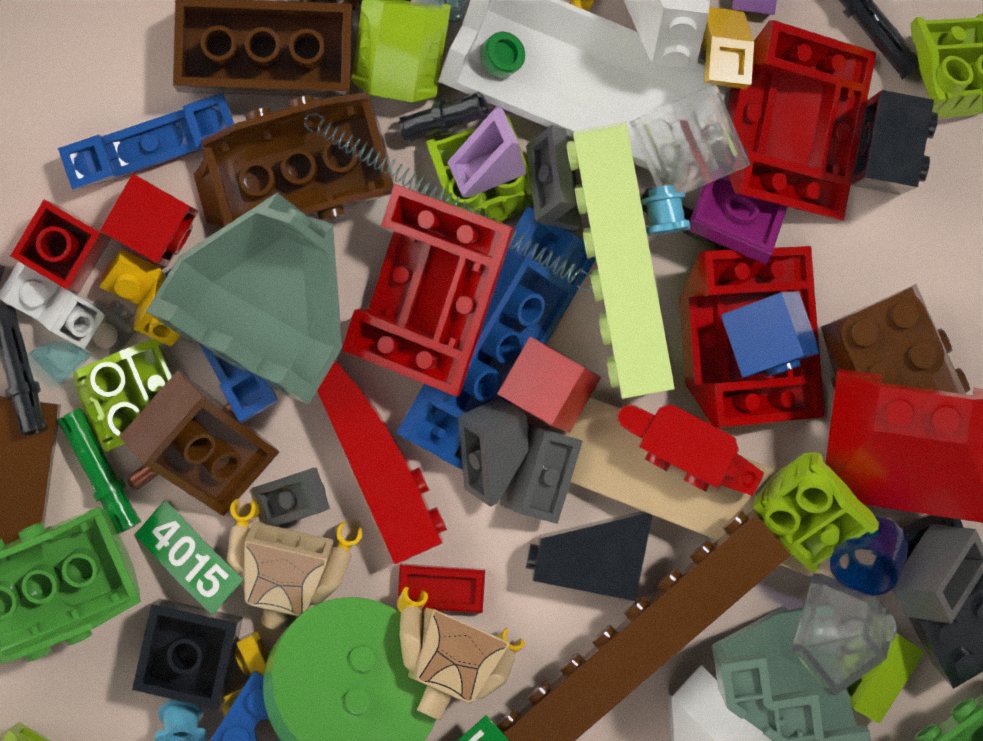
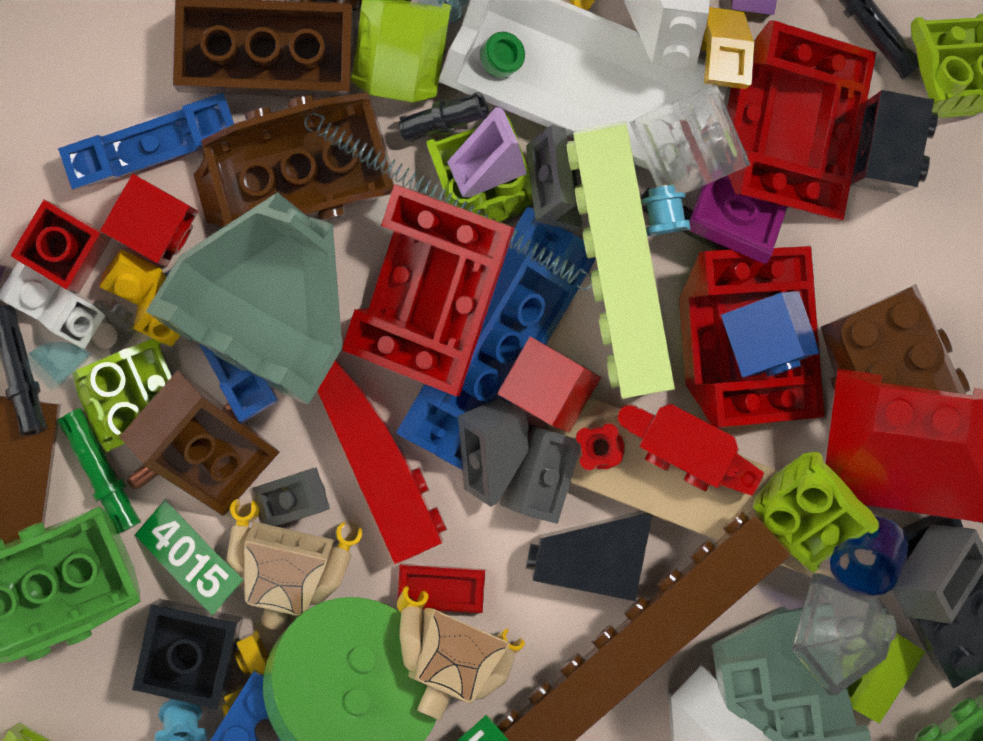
(590, 438): none -> red brick

